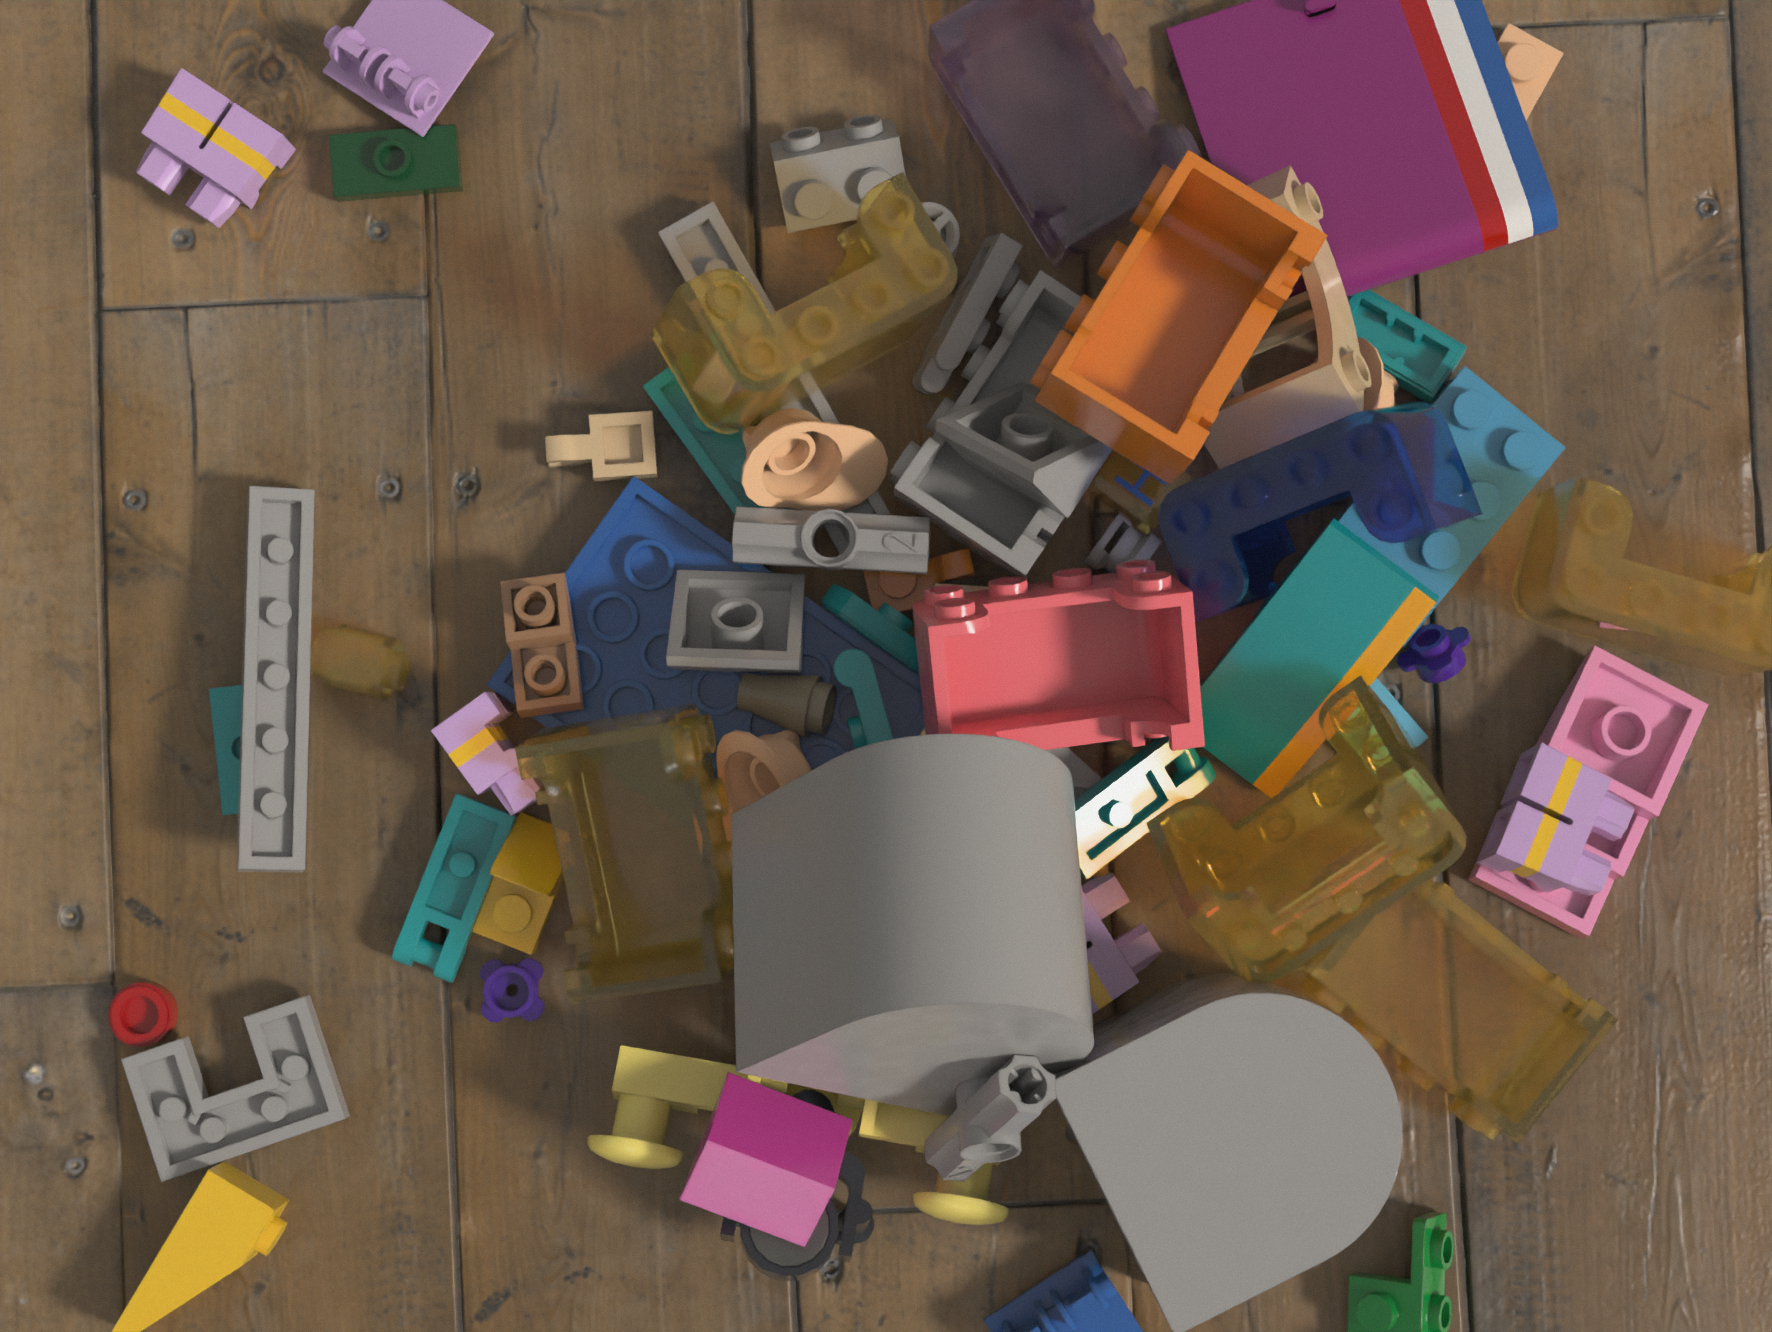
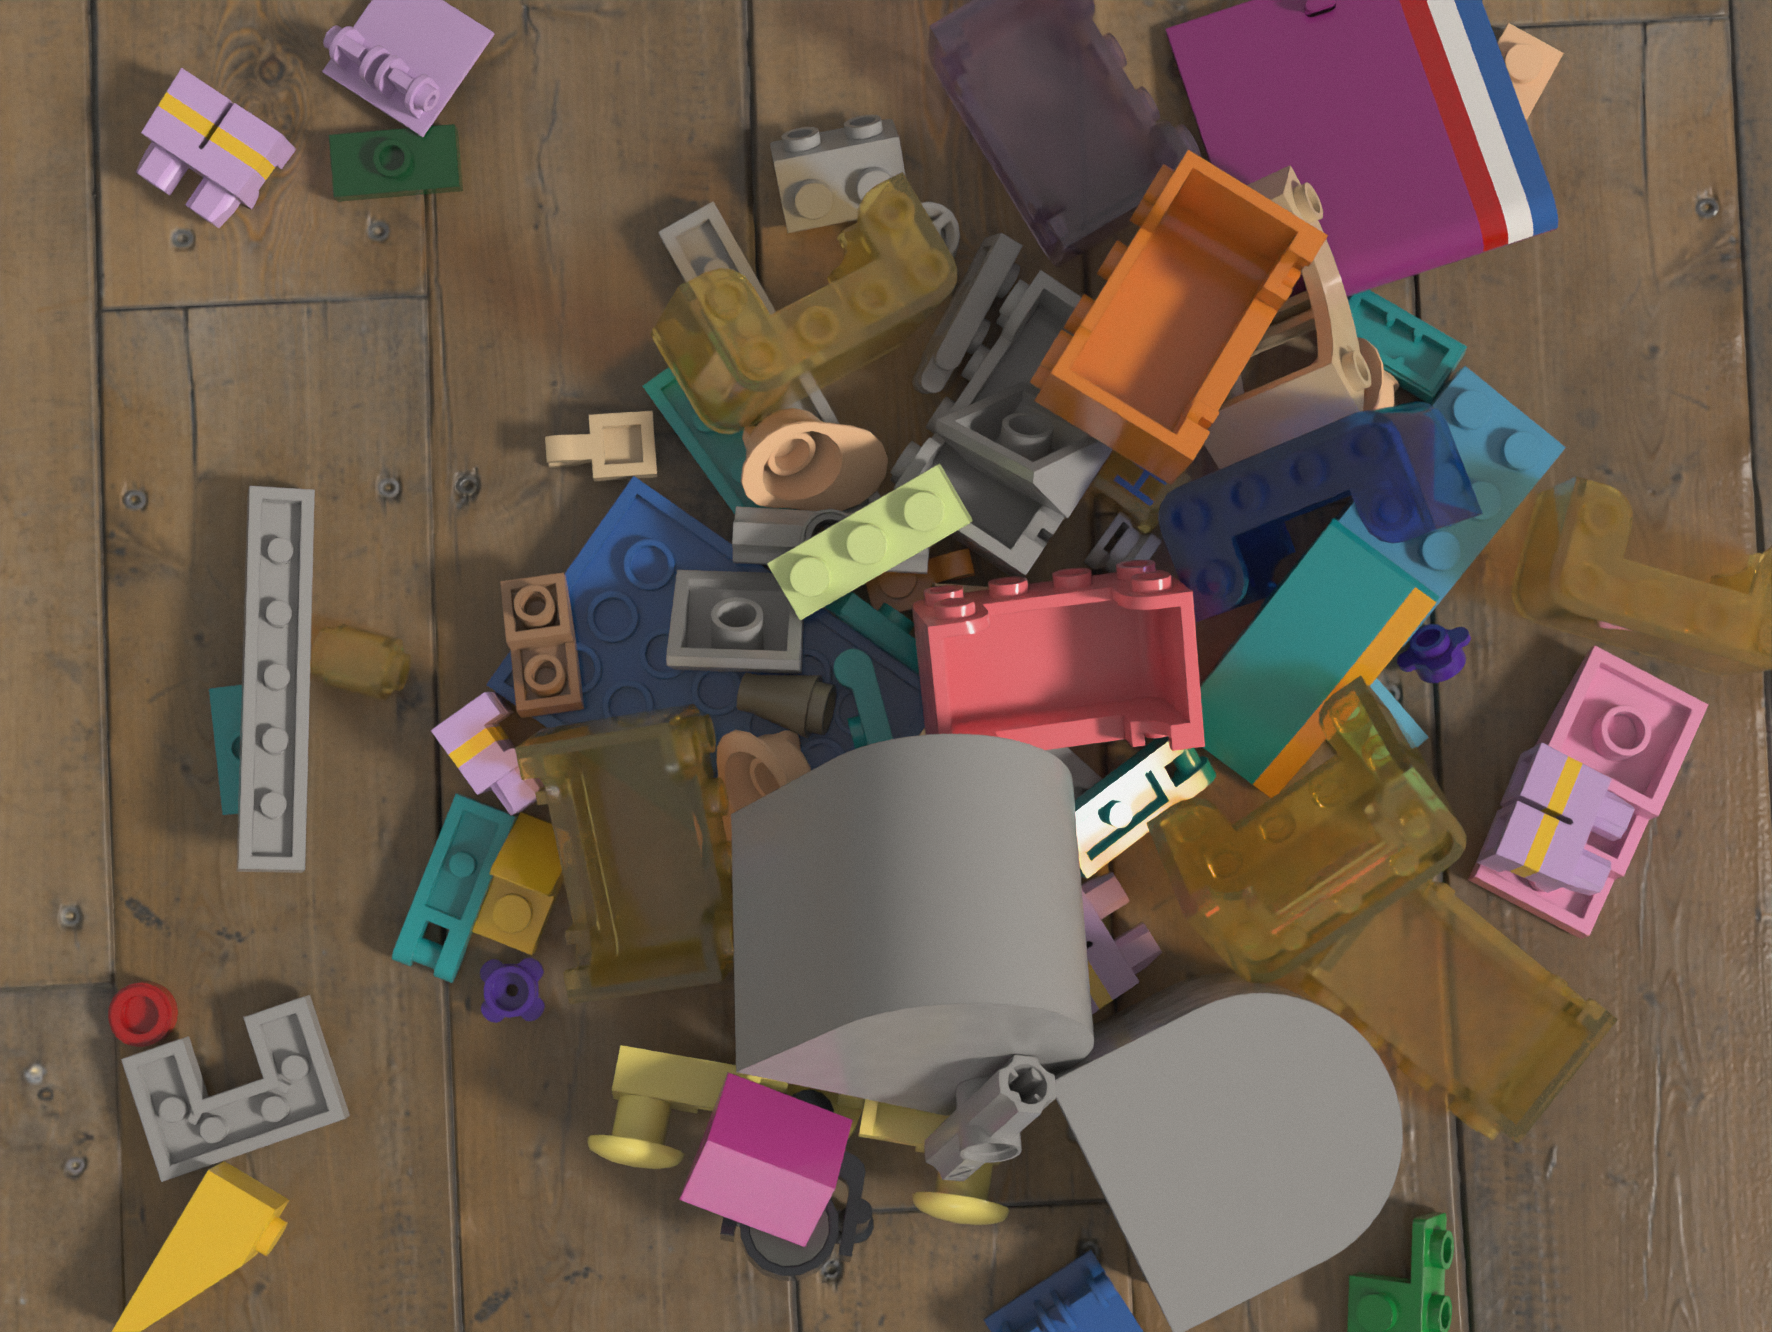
(870, 542): none -> yellowish green plate

